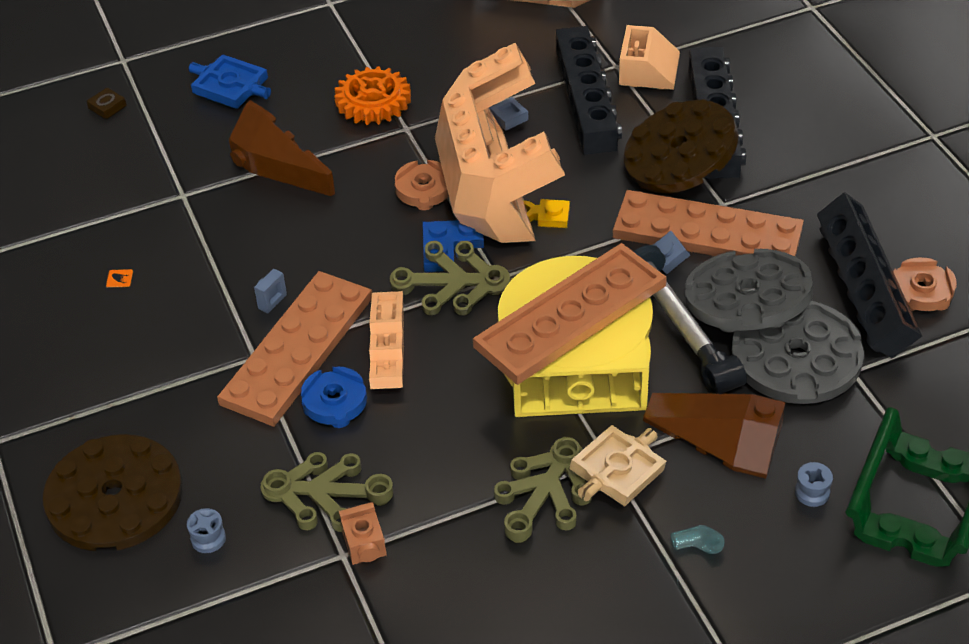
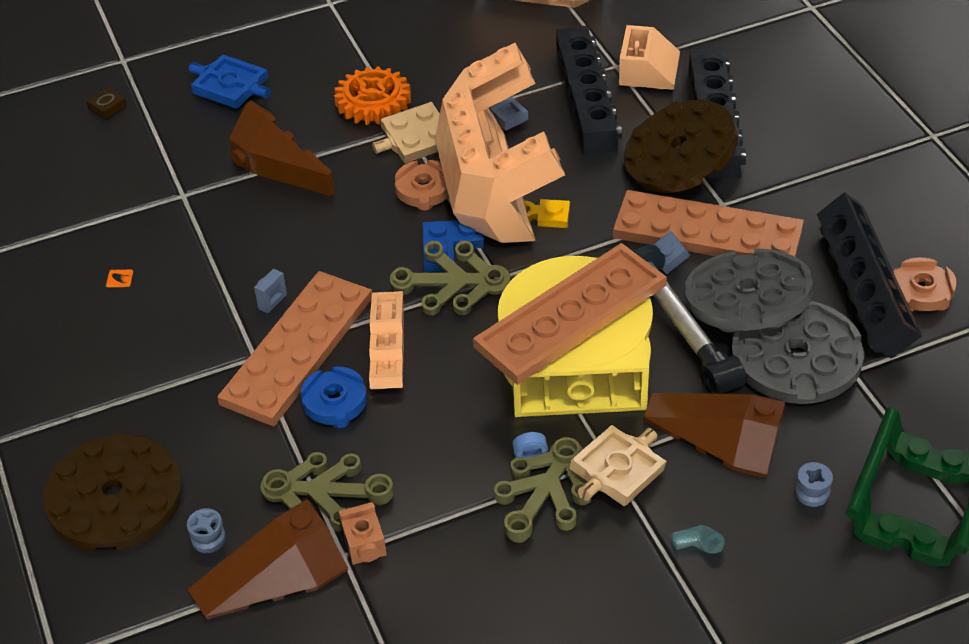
(279, 560): none -> reddish brown wedge
(410, 133): none -> tan plate
(529, 444): none -> medium blue tile

